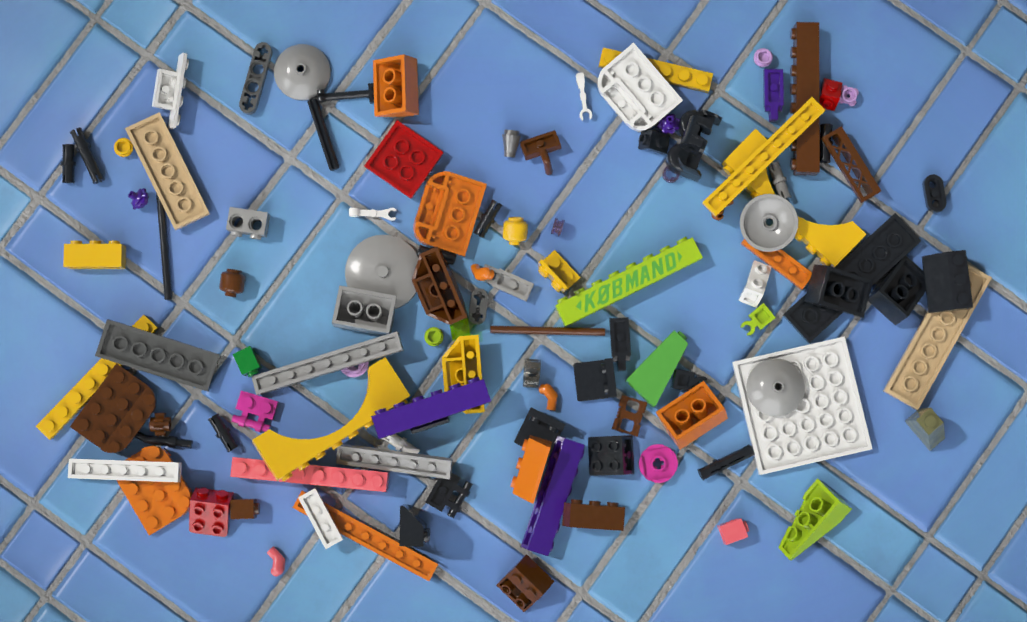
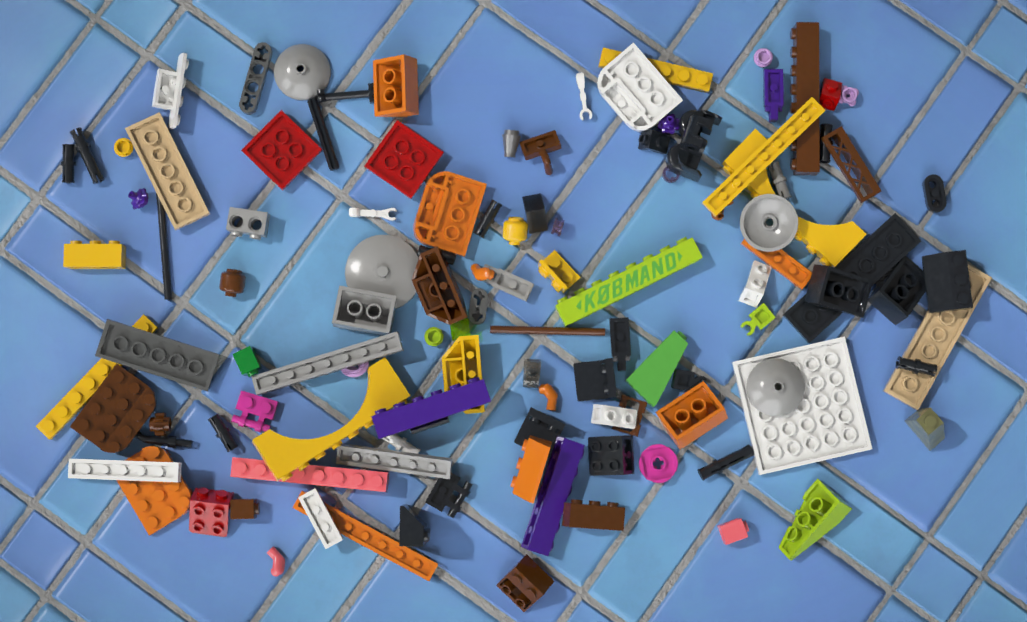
(282, 150): none -> red plate
(535, 213): none -> black slope
(614, 416): none -> white bracket
(916, 366): none -> black pin

